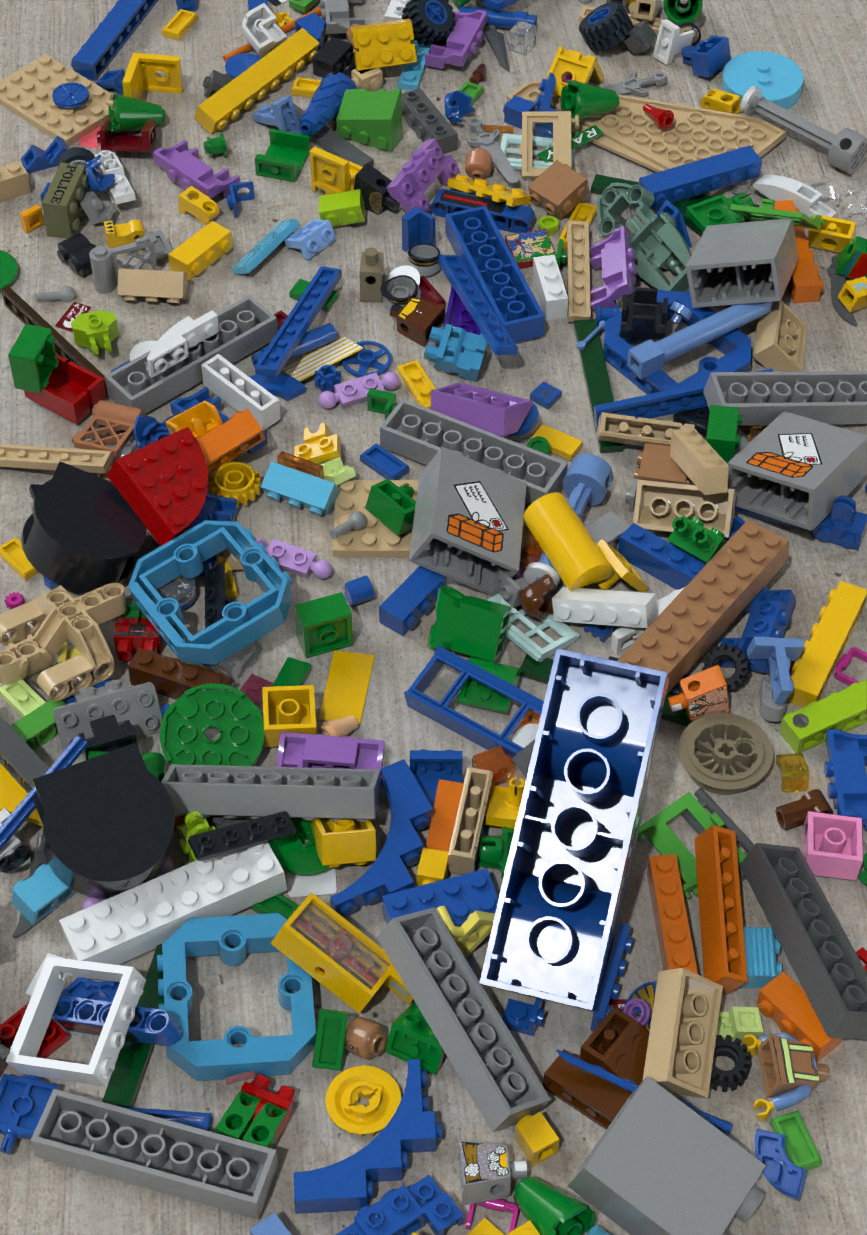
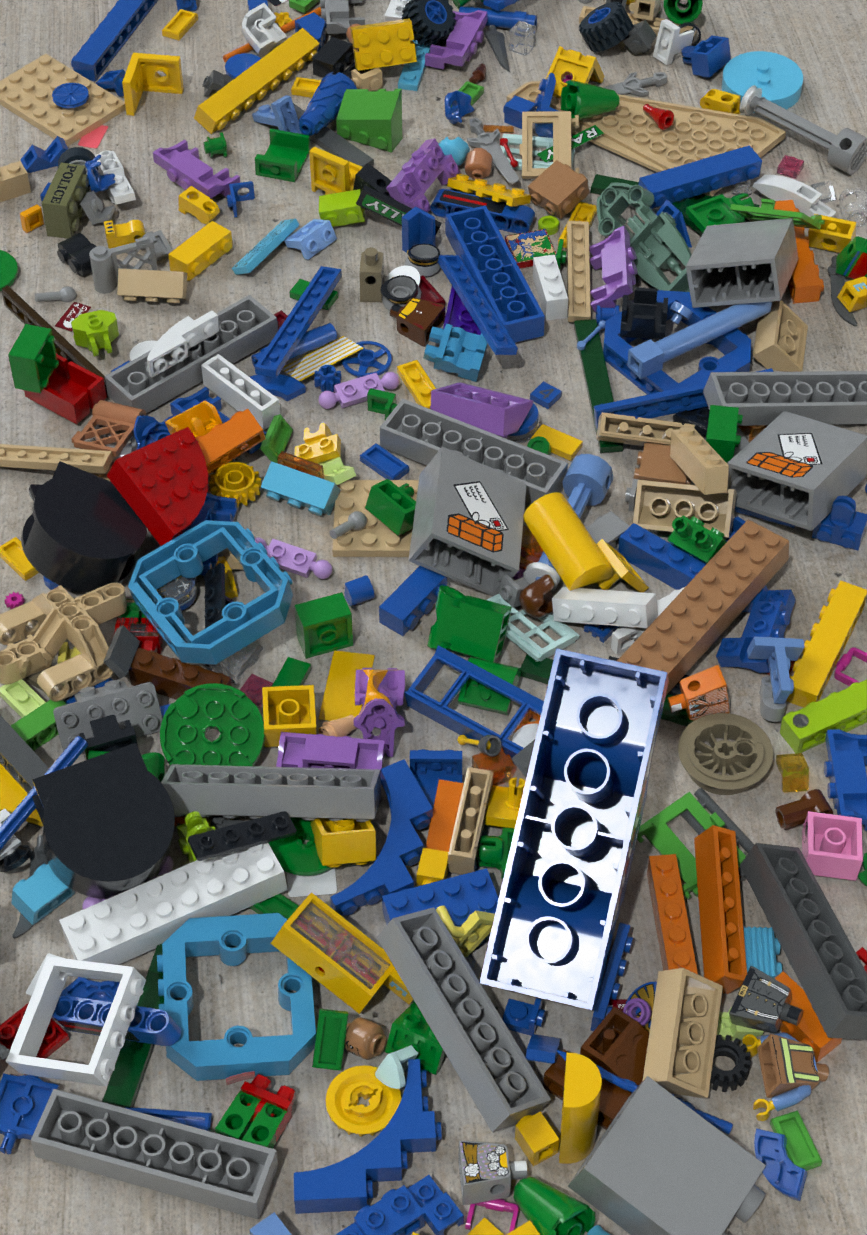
(121, 651): none -> dark grey tile
(127, 142): dark red panel -> none
(132, 114): green cone -> none
(276, 438): none -> bright green tile
(380, 694): none -> medium lavender hips
(385, 206): none -> tile
(394, 1066): none -> light aqua tile
(428, 120): dark grey brick -> none
(457, 148): none -> medium azure hair
(488, 744): none -> dark grey hinge
(504, 142): none -> red hinge
(542, 1048): none -> blue tile
(579, 1108): none -> yellow brick
(738, 657): black tyre -> none
(763, 1003): none -> dark grey torso
(790, 167): none -> clear pink plate

